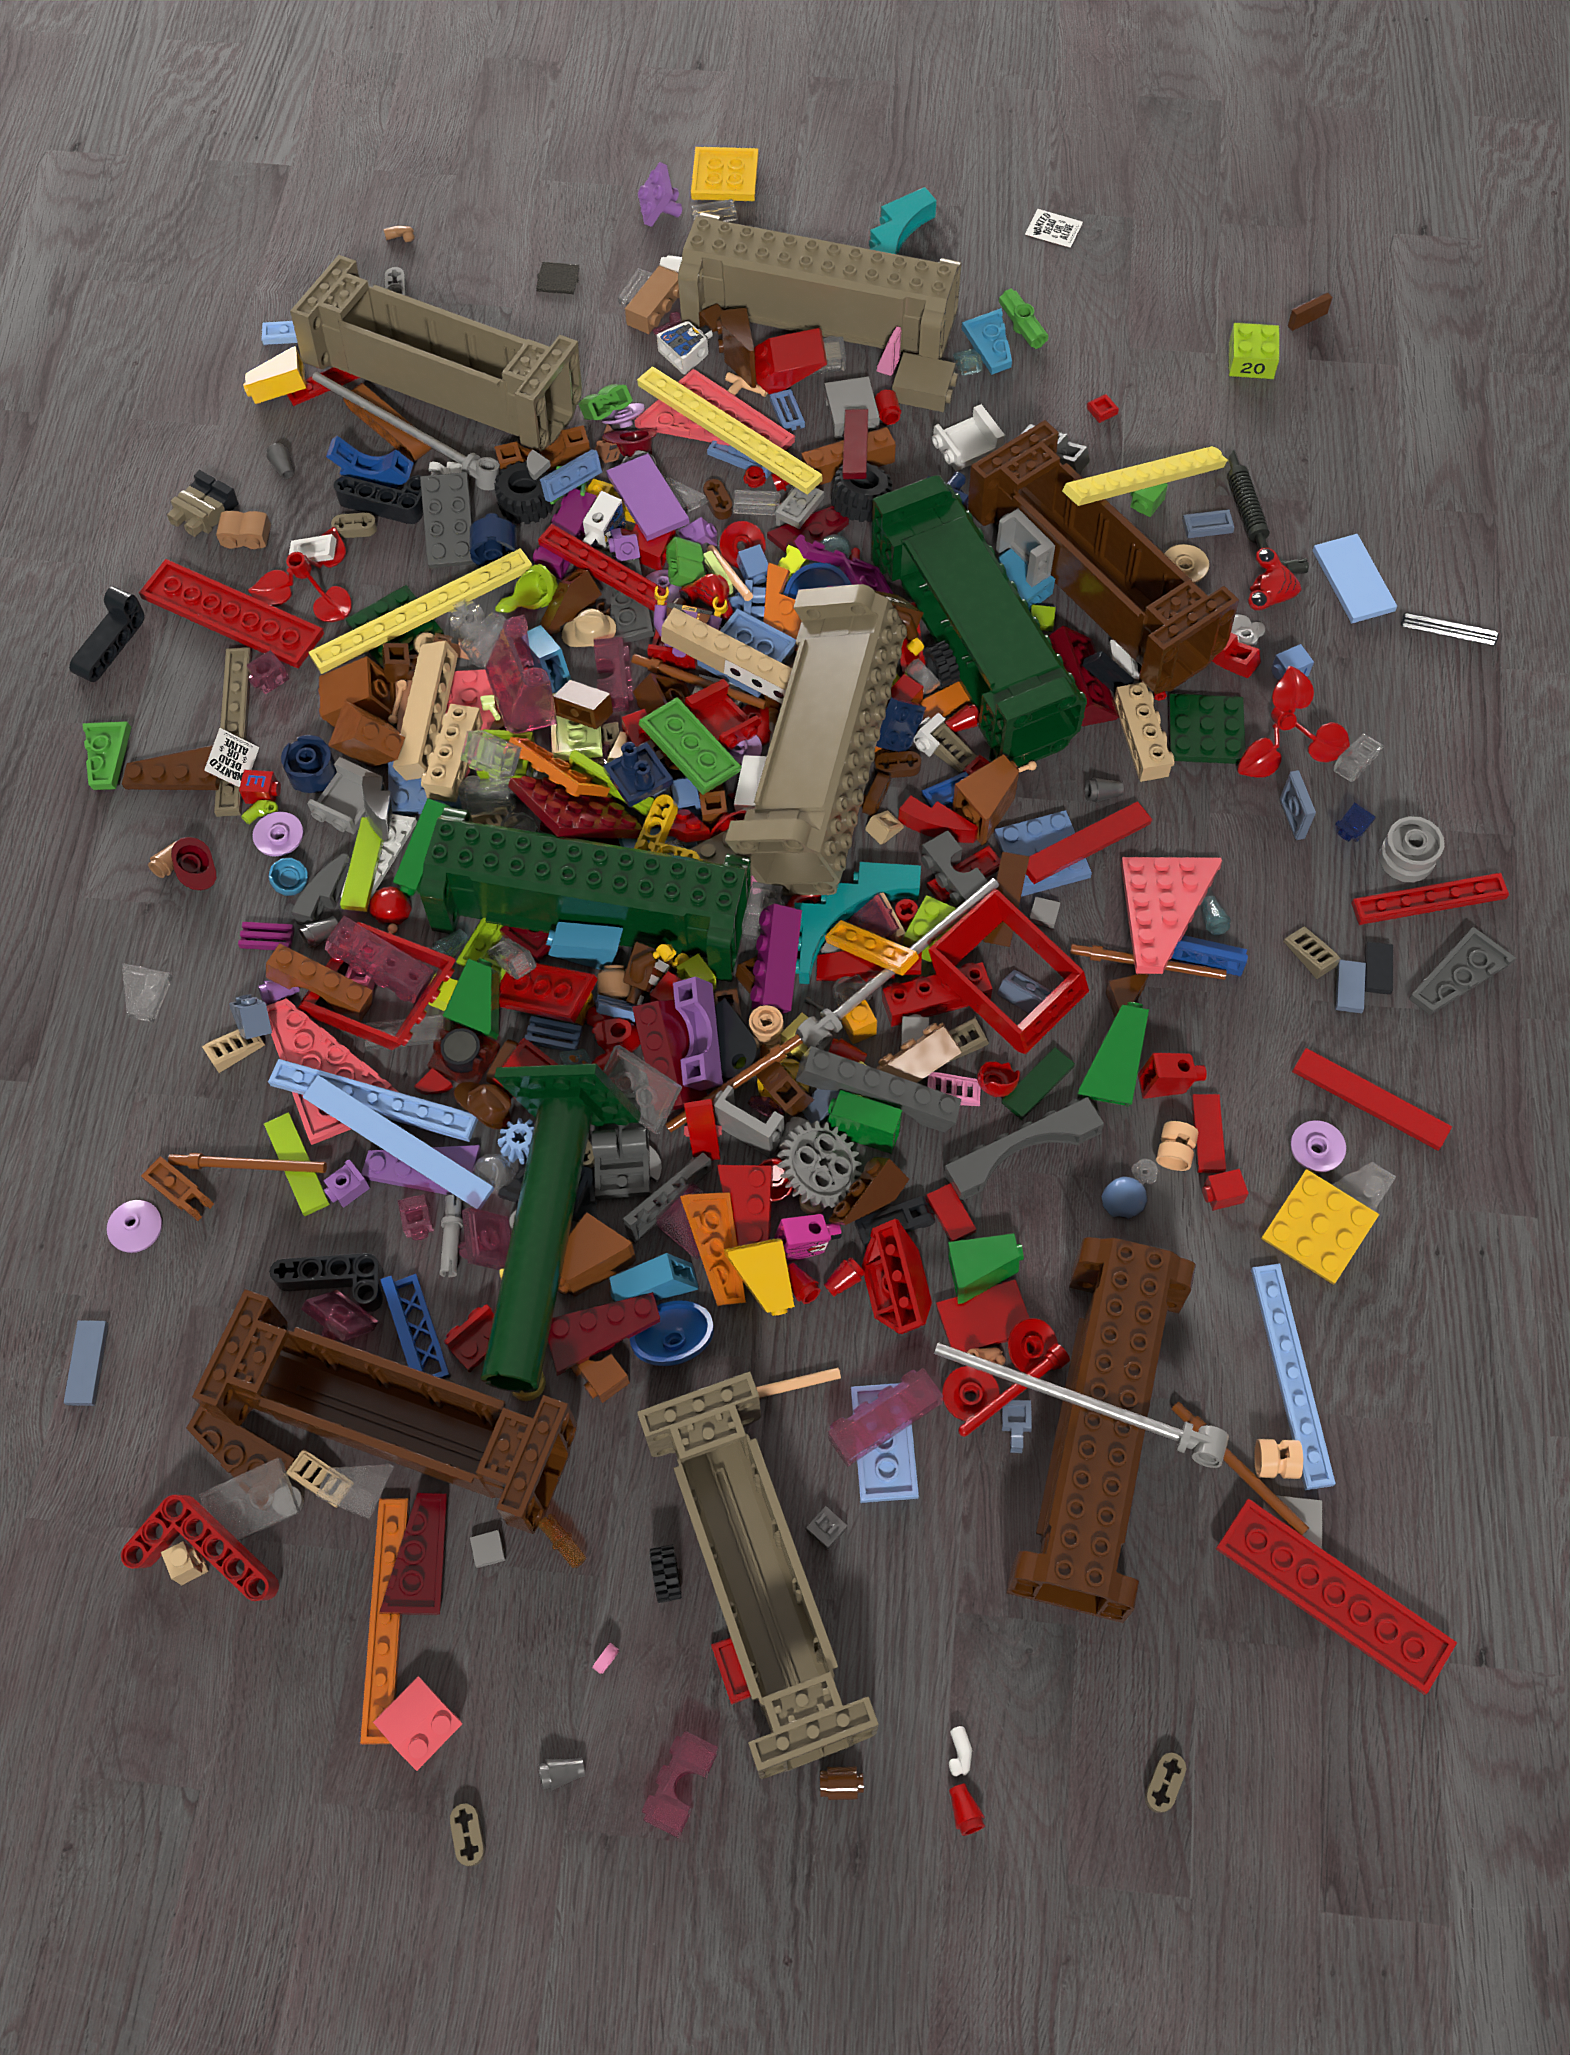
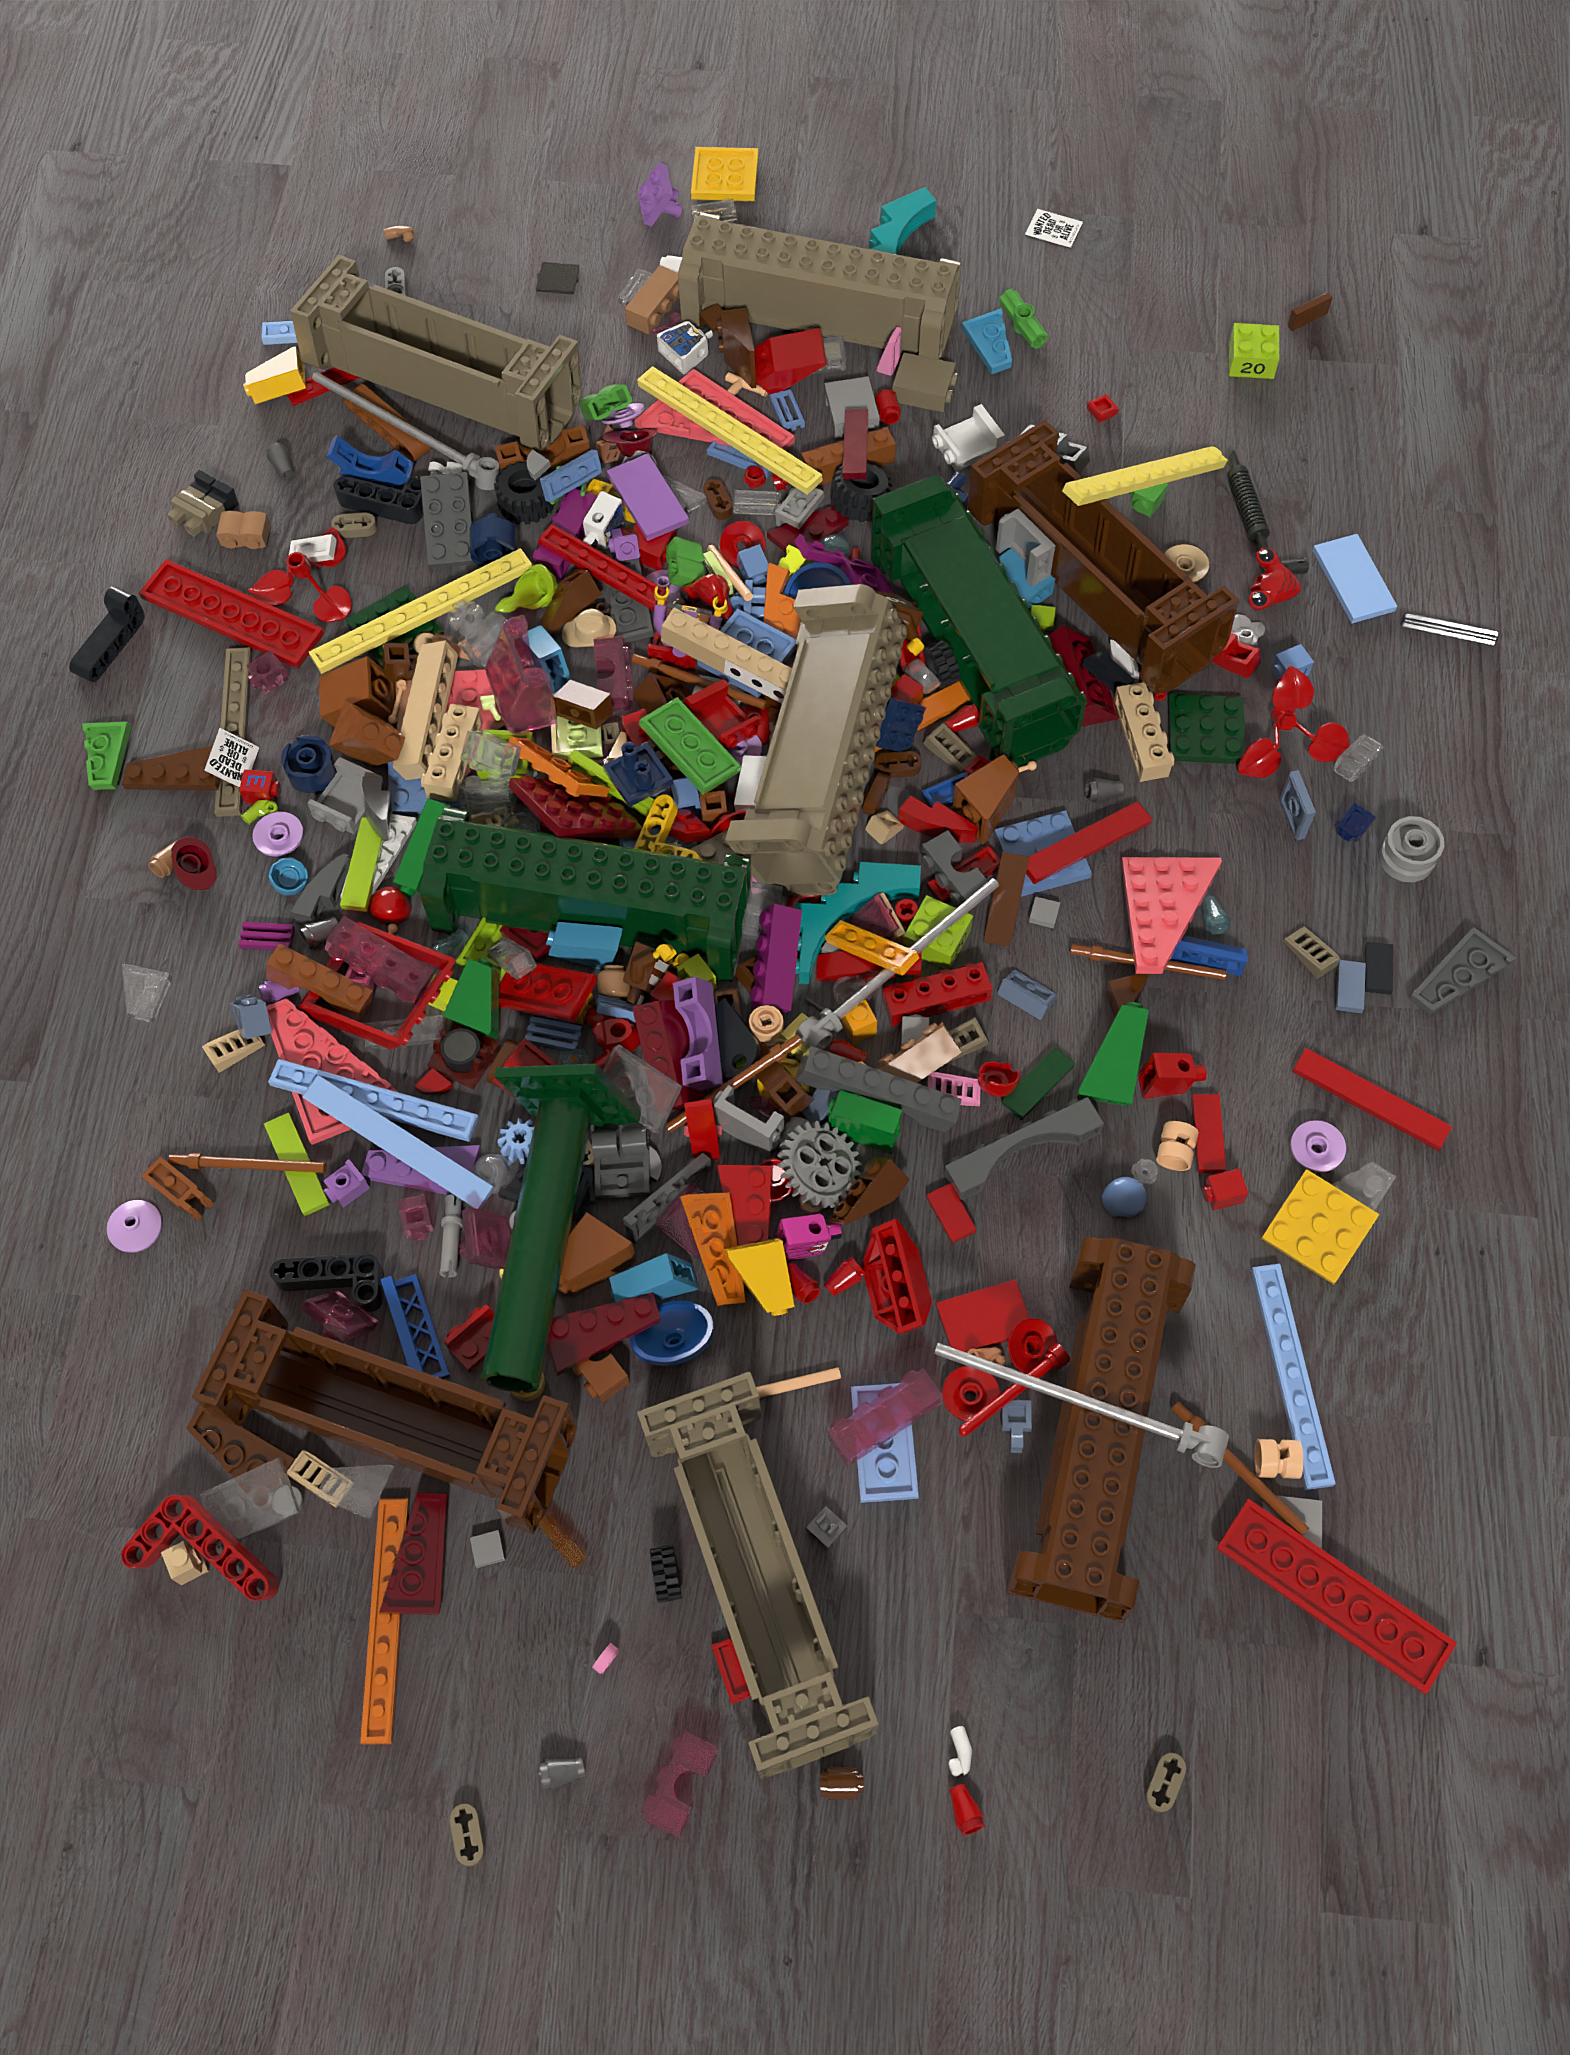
(86, 1363): sand blue tile -> none
(417, 1723): coral slope -> none
(485, 1102): reddish brown piece -> none
(699, 532): medium lavender bracket -> none
(901, 1212): black plate -> none
(923, 739): white bracket -> none
(968, 362): clear light blue slope -> none
(970, 932): red window -> none
(982, 1263): green slope -> none
(1208, 523): sand blue tile -> none
(1429, 898): red tile -> none

